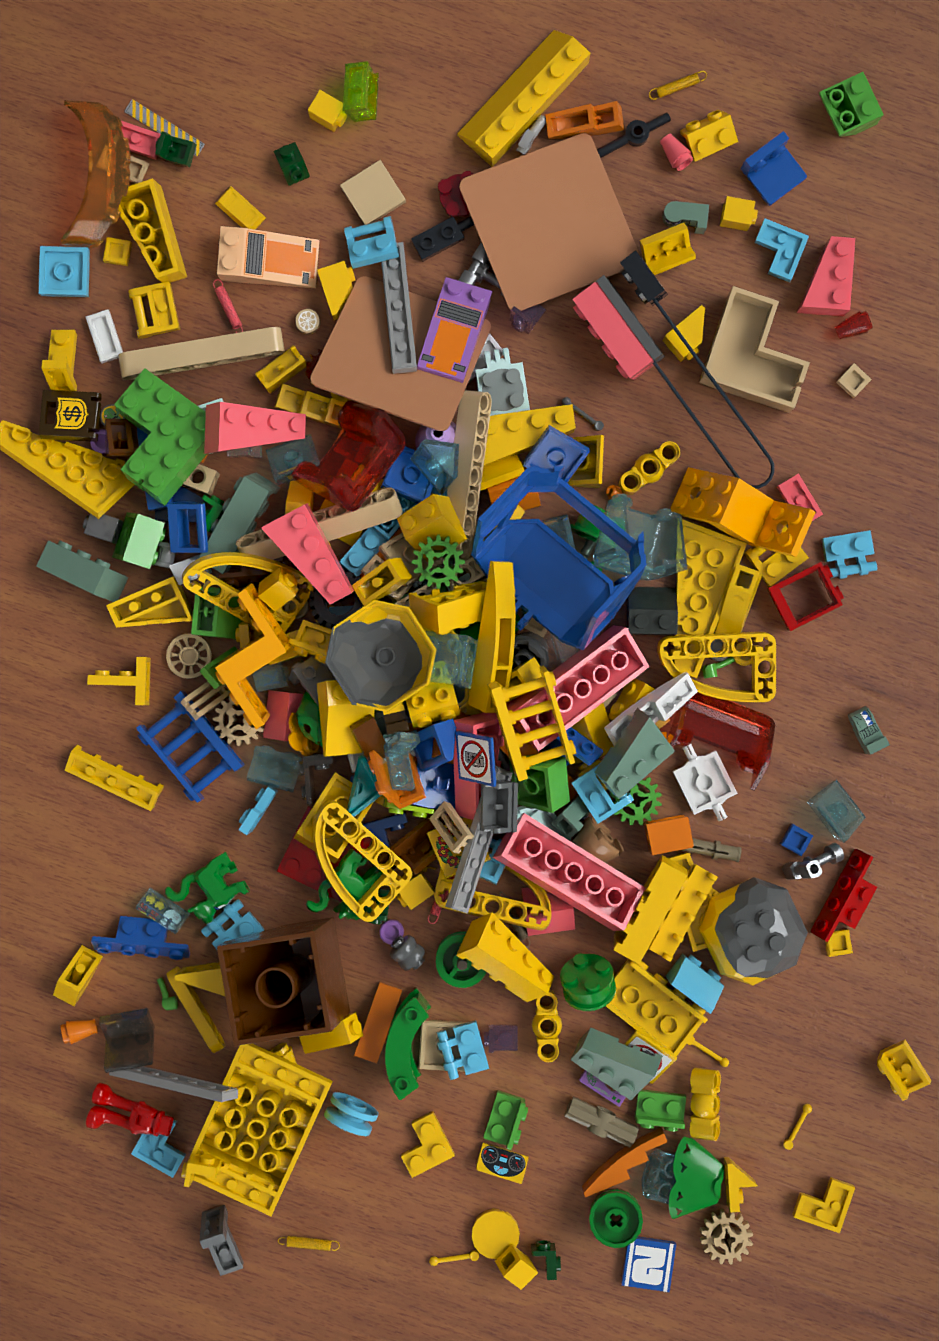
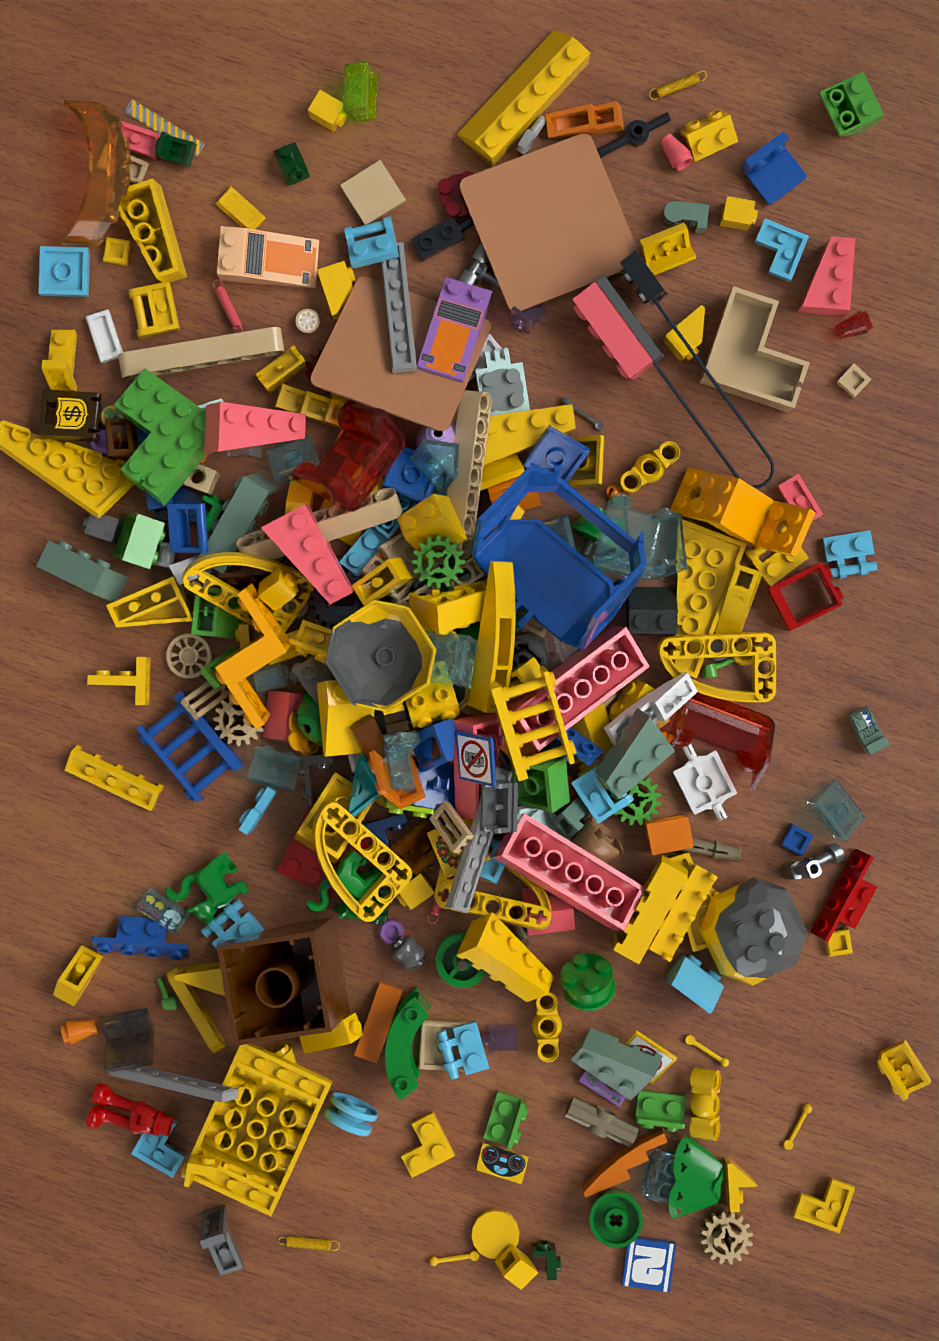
(654, 1007): yellow bracket -> none

